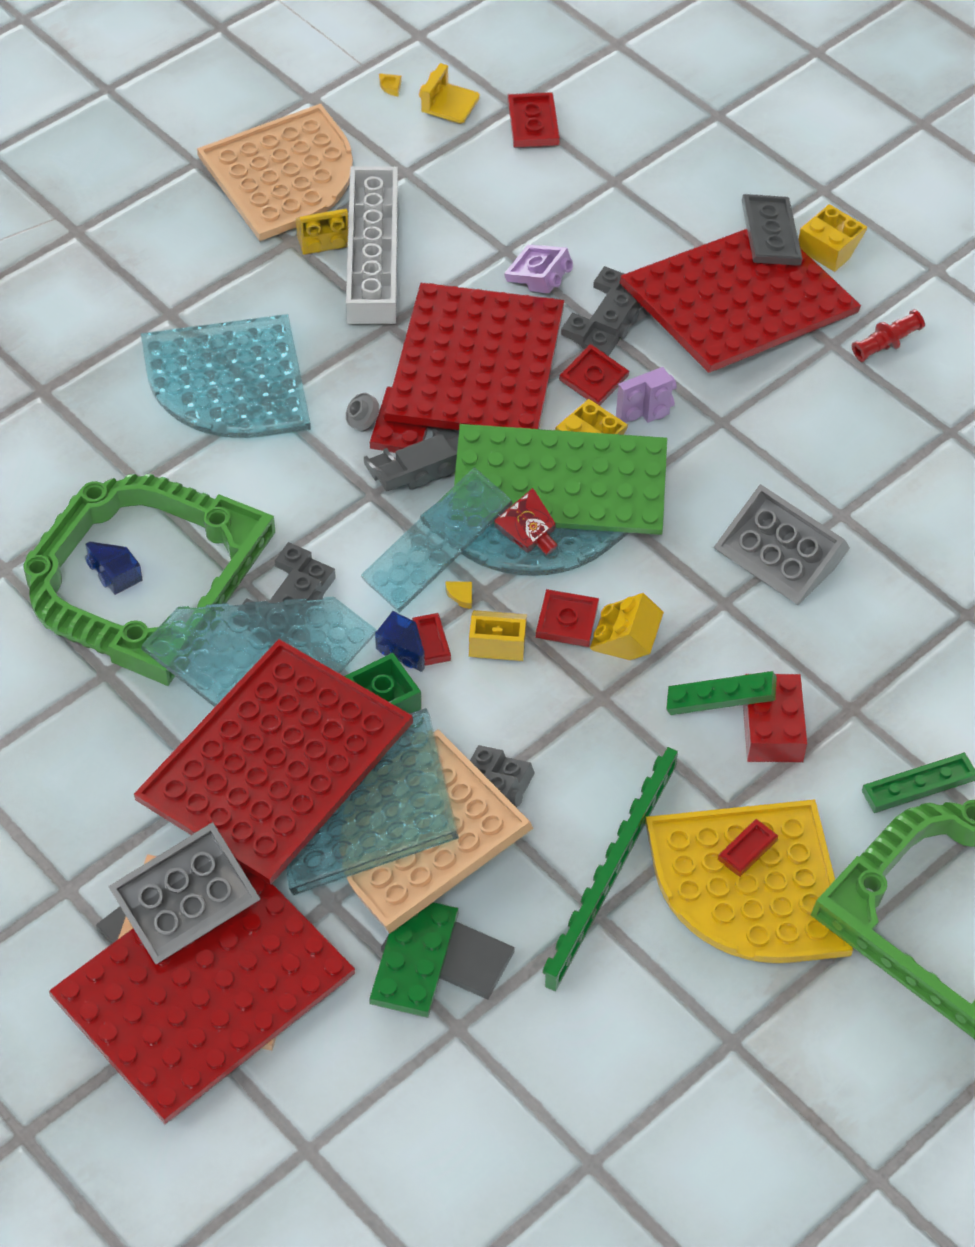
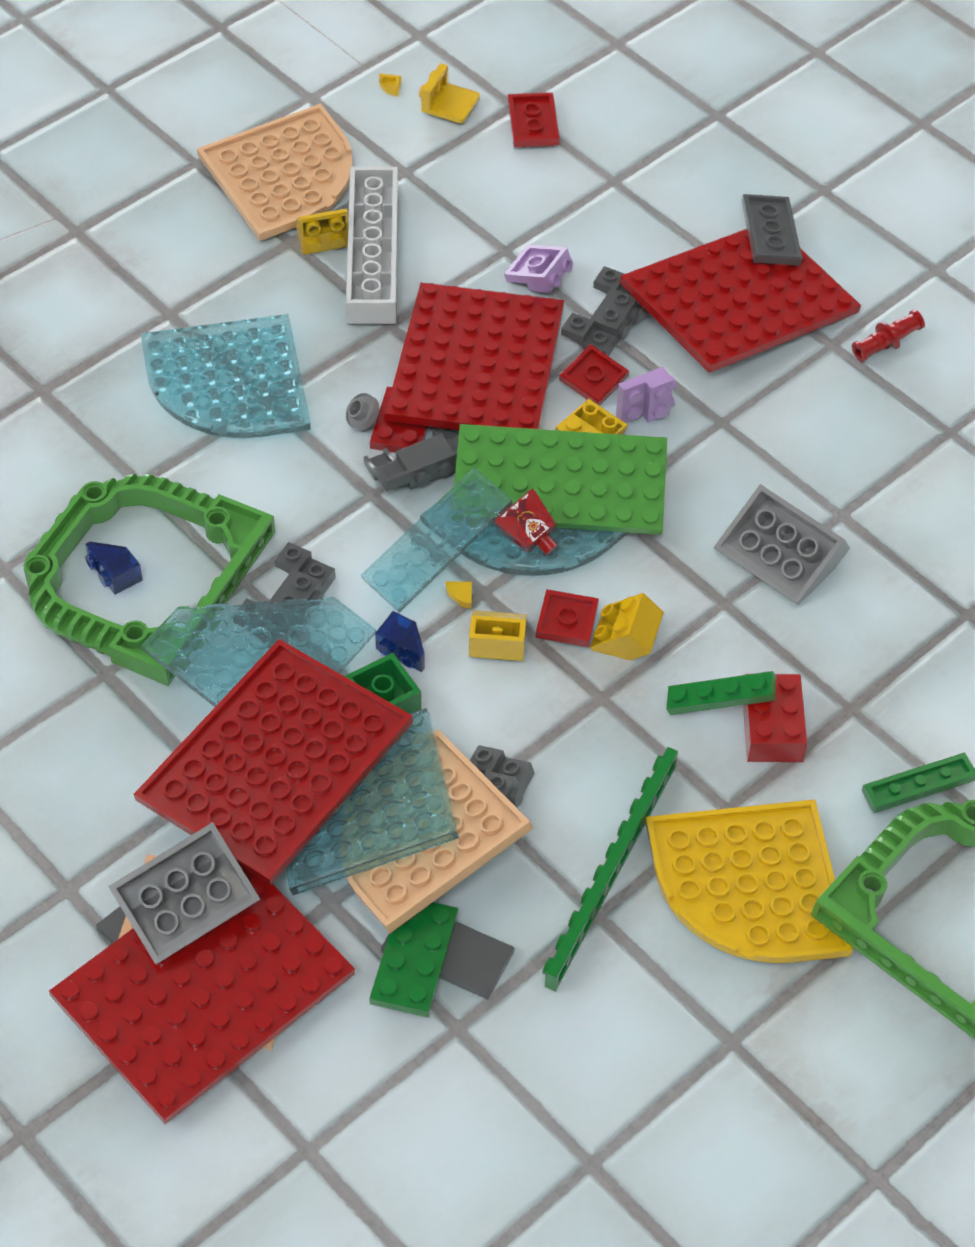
(433, 639): red tile -> none
(748, 847): red tile -> none
(831, 237): yellow slope -> none

